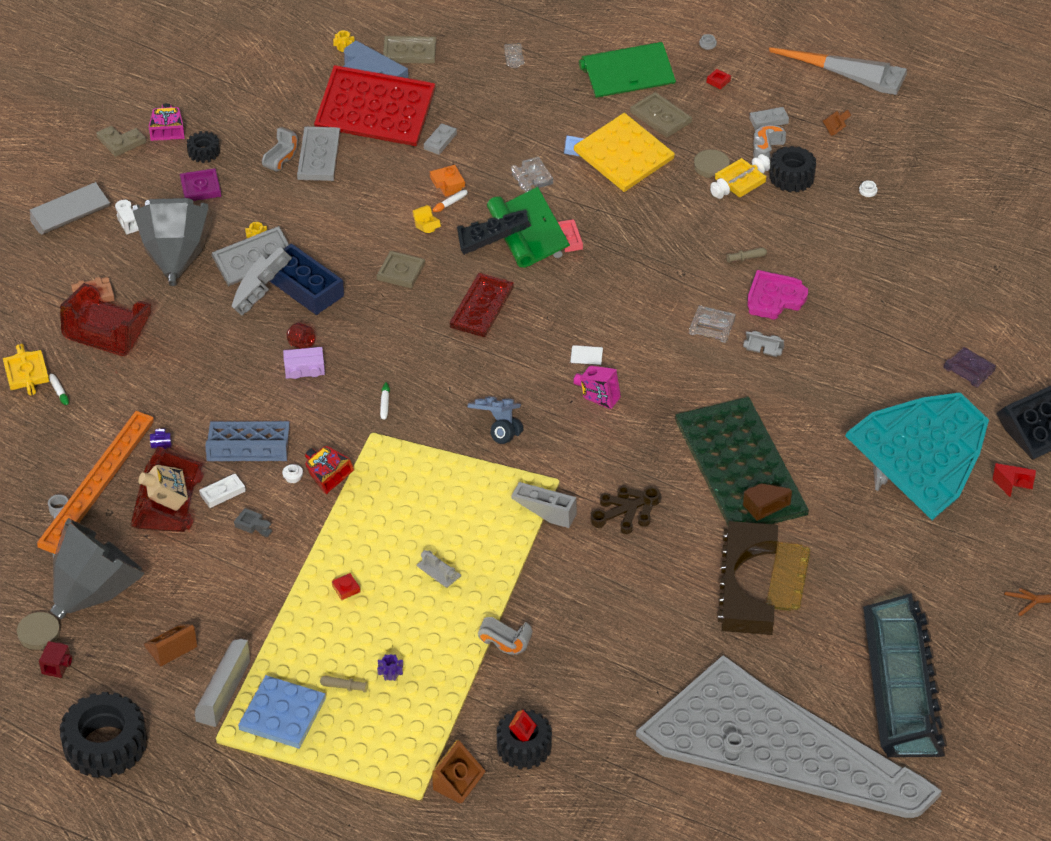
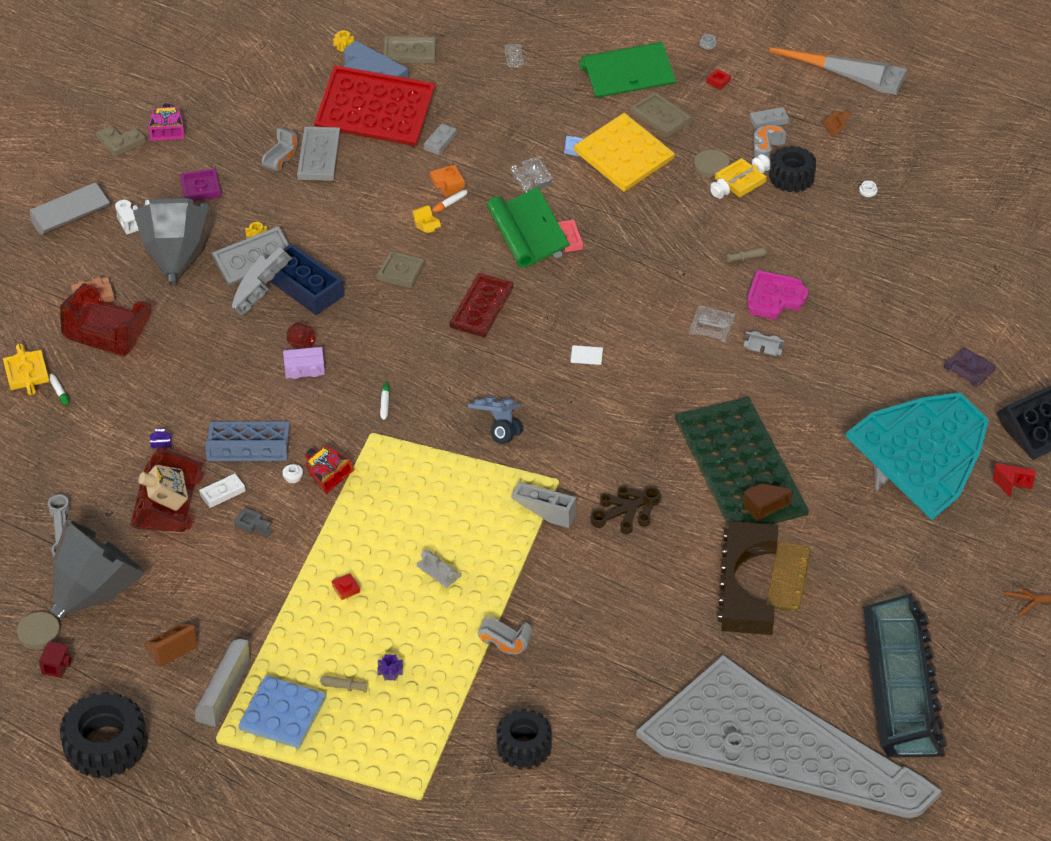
(97, 478): orange plate -> none
(209, 143): black tyre -> none
(457, 773): dark orange slope -> none
(486, 233): black wing -> none
(522, 726): red plate -> none
(599, 385): dark pink torso -> none

